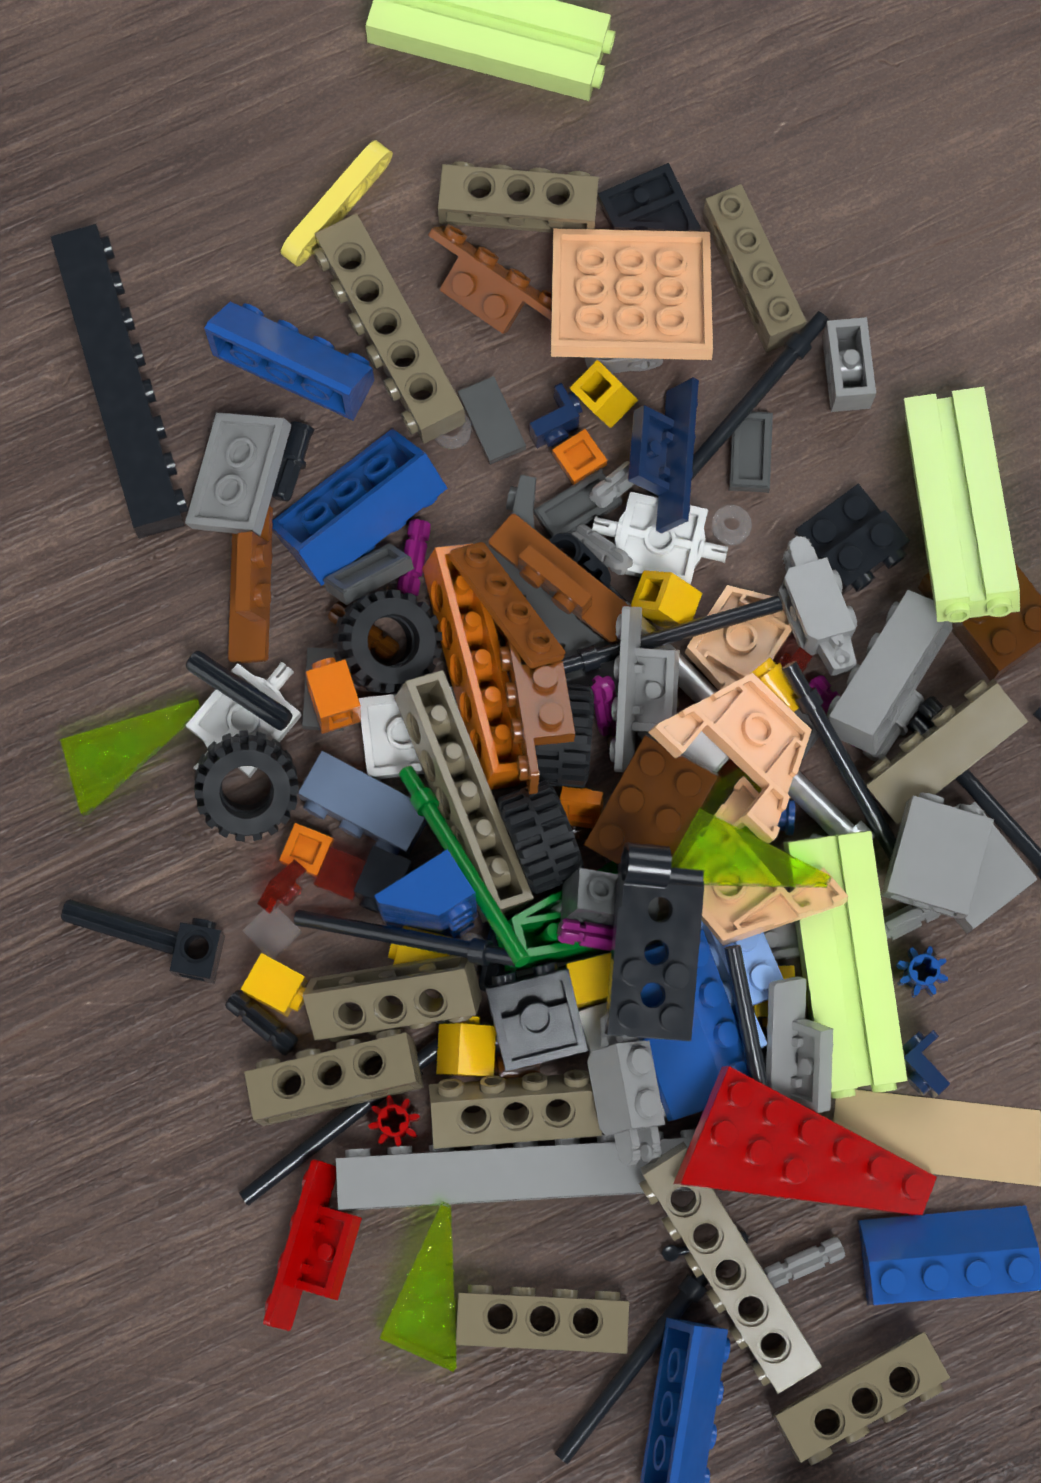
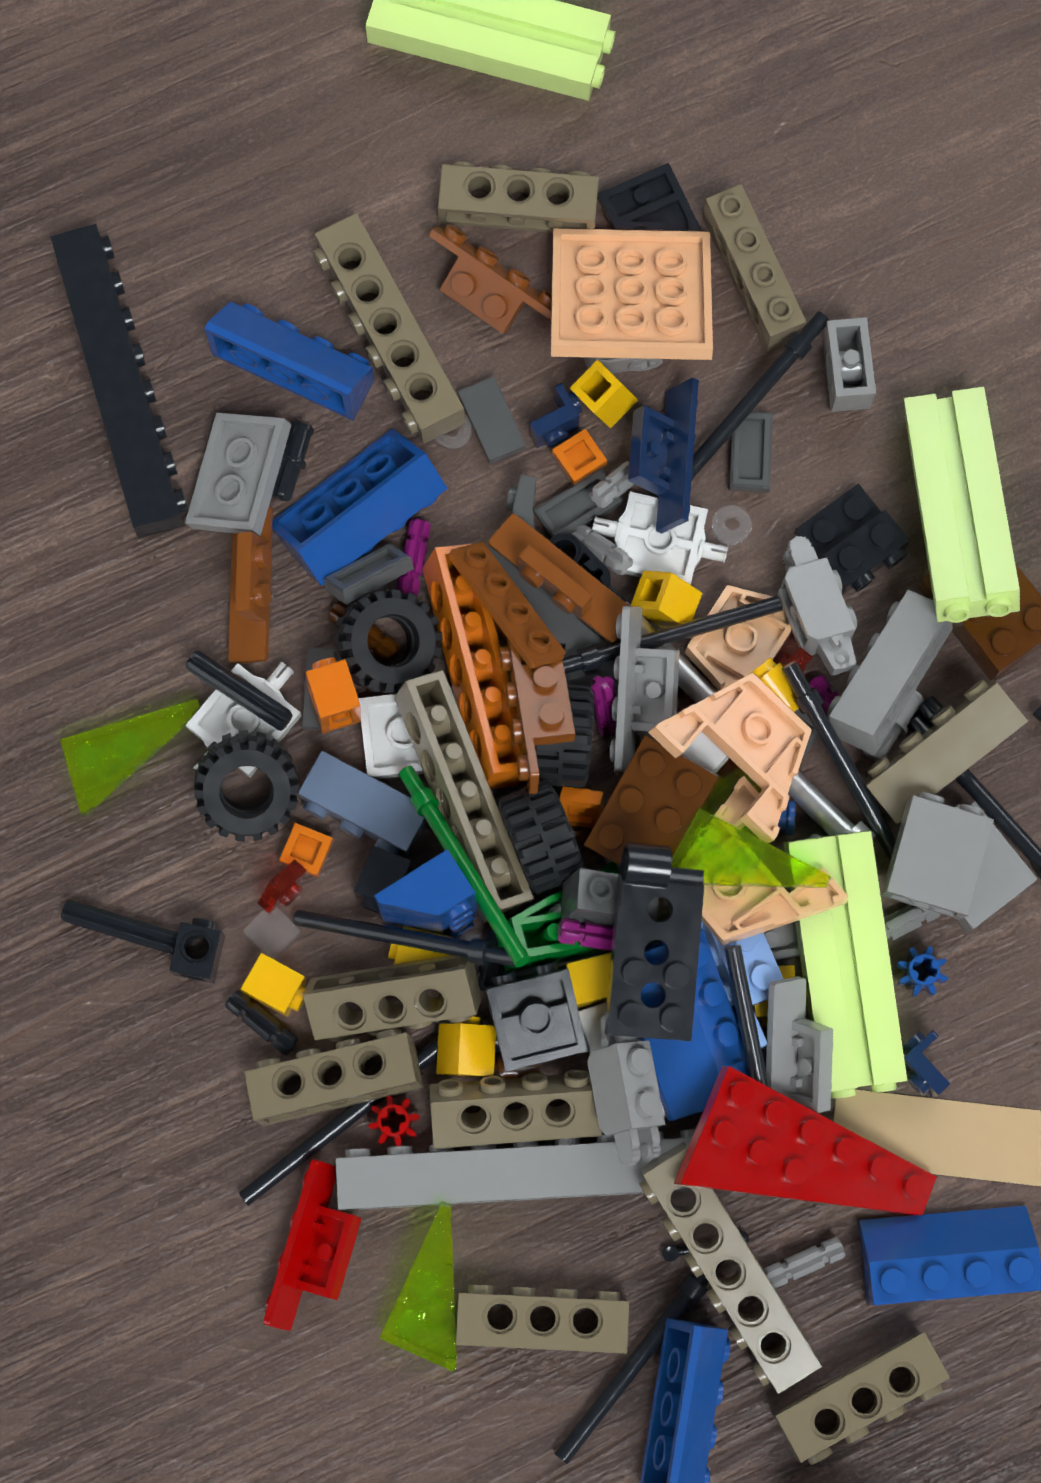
(337, 201): light yellow beam -> none
(339, 873): clear red plate -> none

